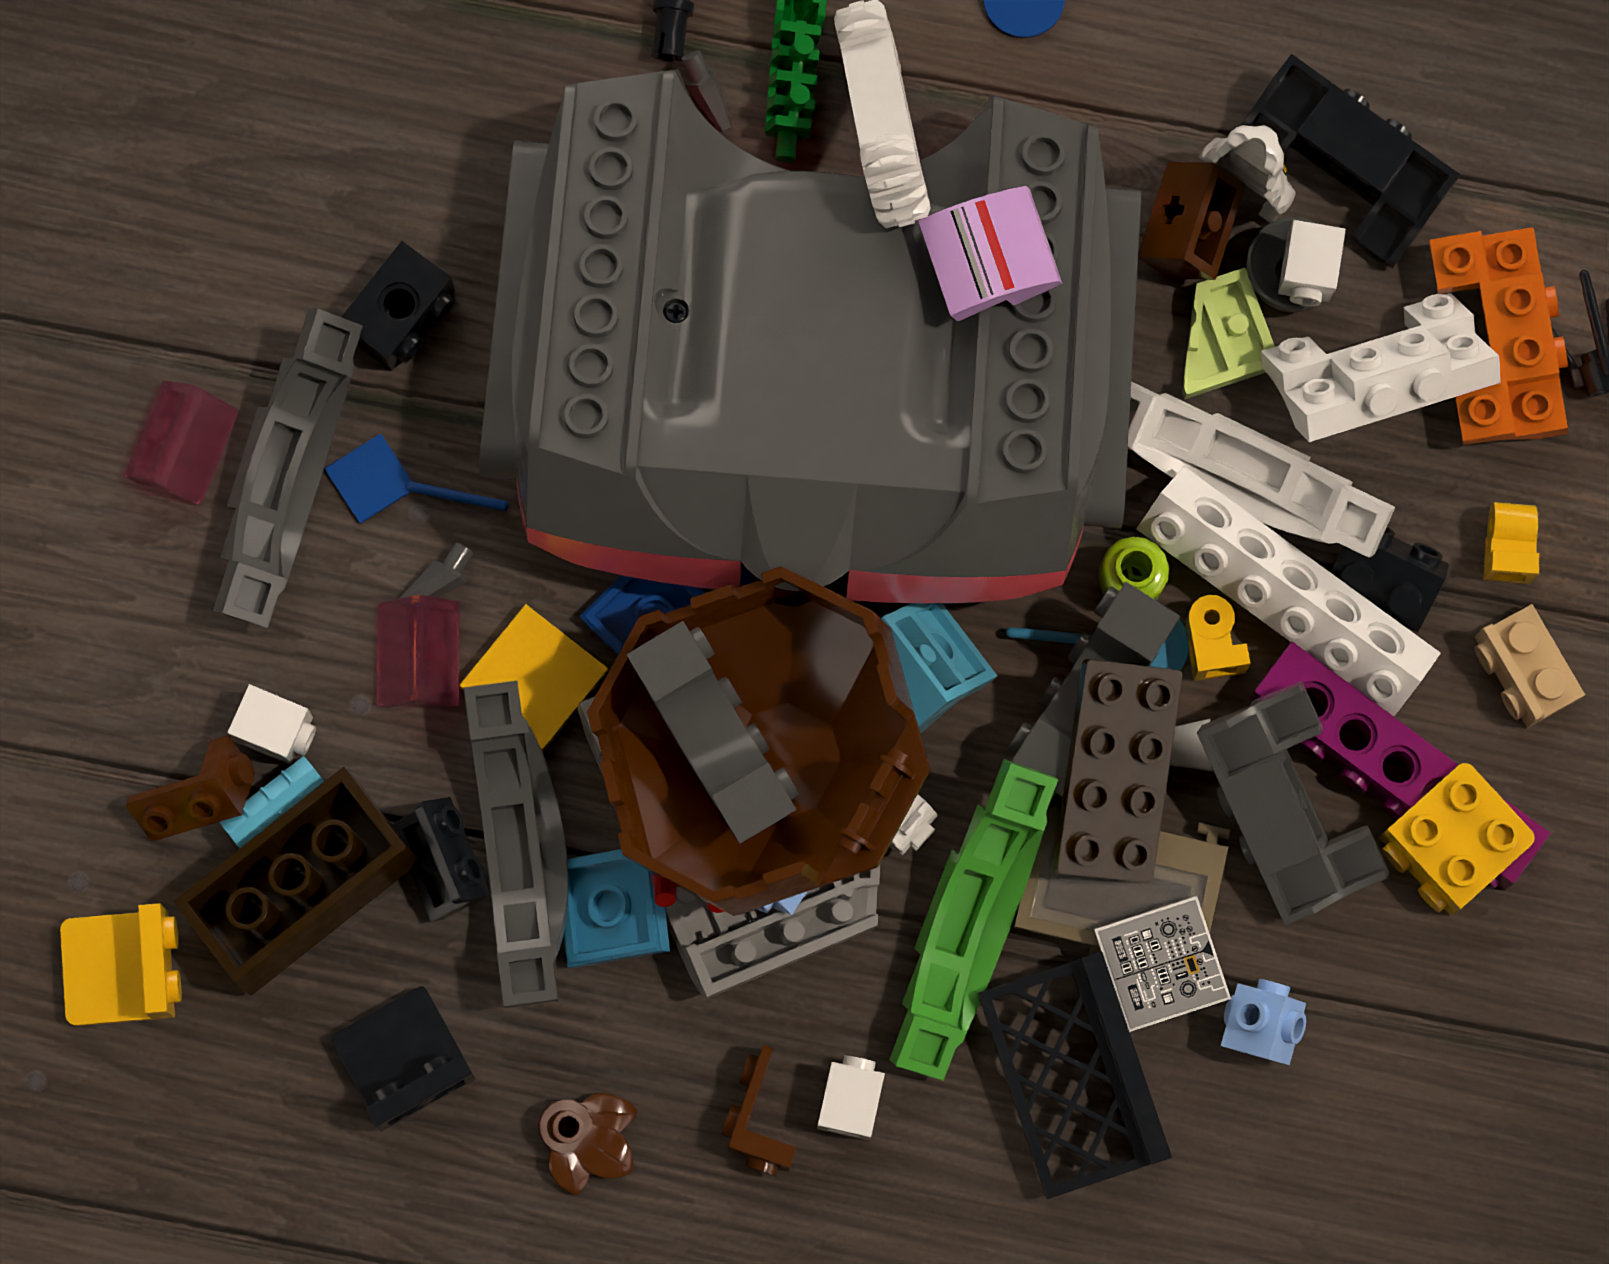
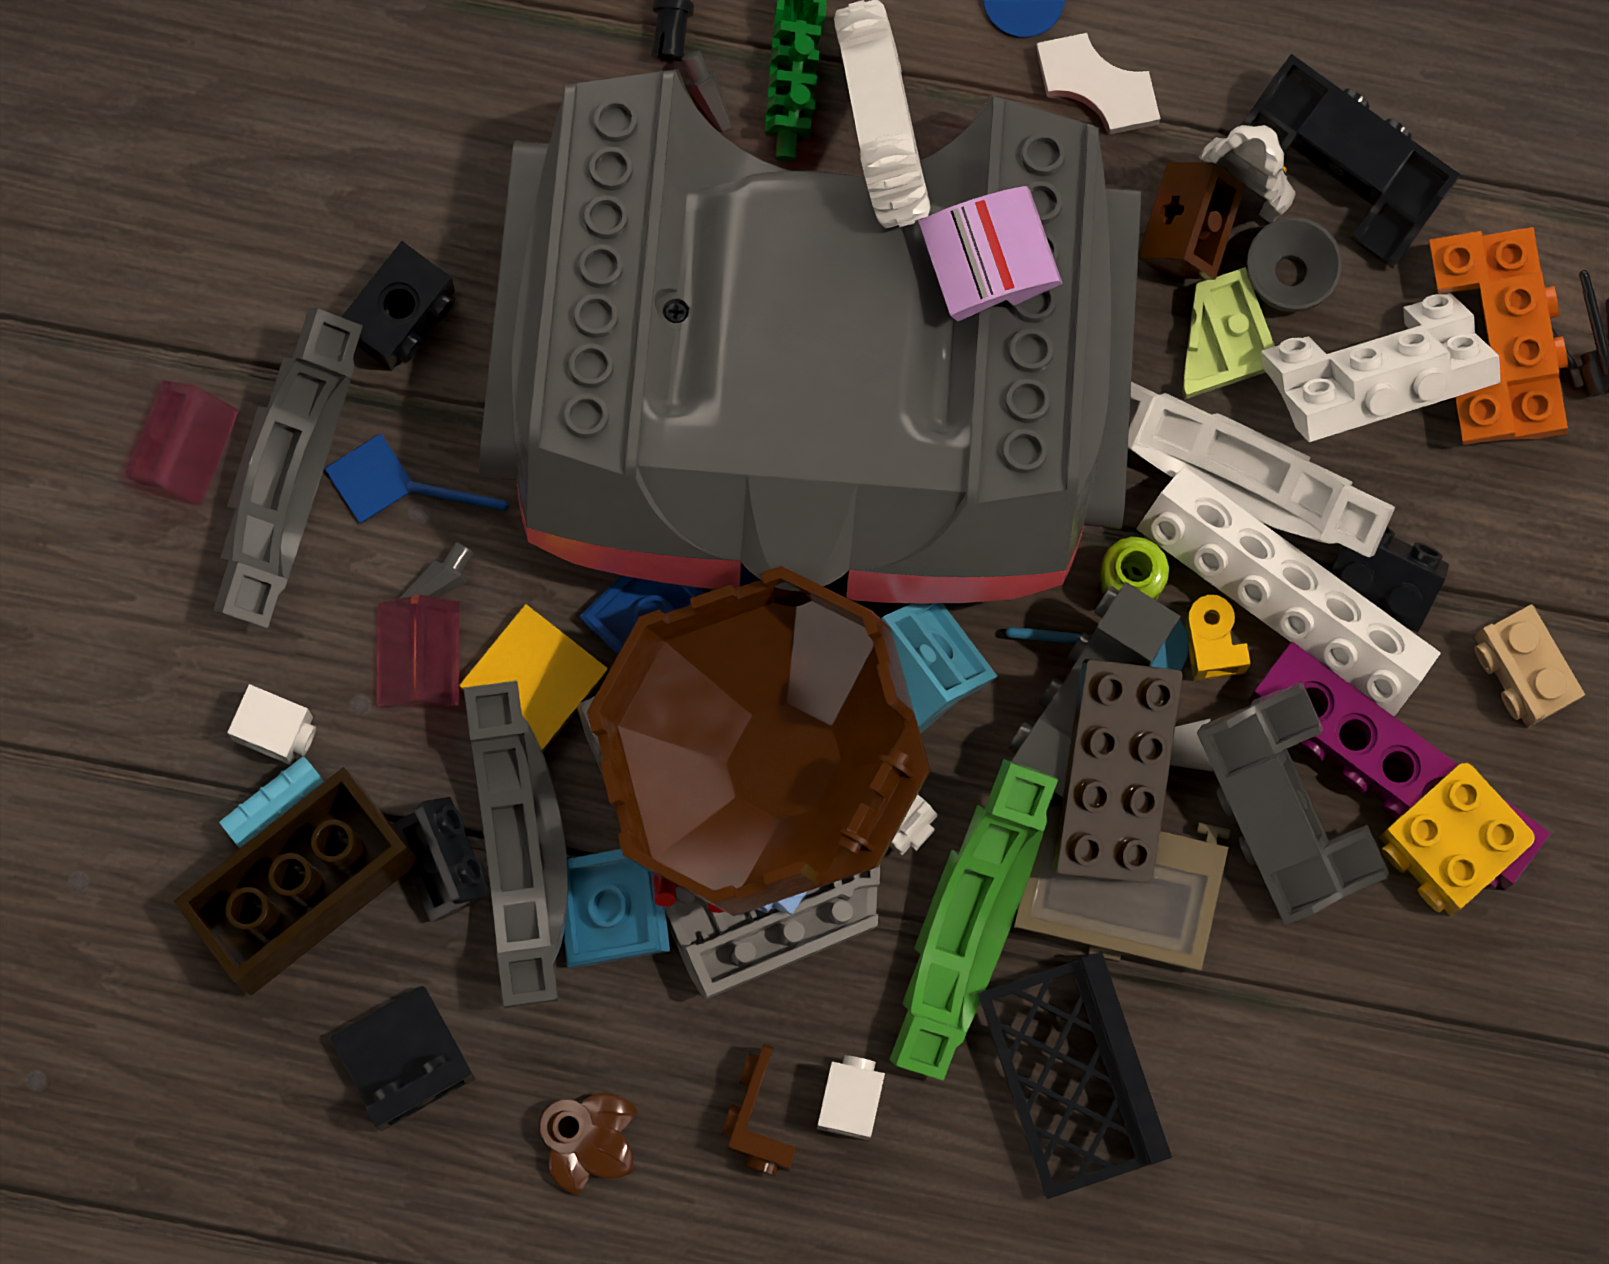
(120, 967): yellow bracket -> none
(200, 800): reddish brown bracket -> none
(710, 732): dark grey brick -> none
(1077, 72): none -> white tile
(1162, 963): light grey tile -> none
(1264, 1021): light blue brick -> none
(1311, 263): white brick -> none
(1511, 543): yellow leg -> none

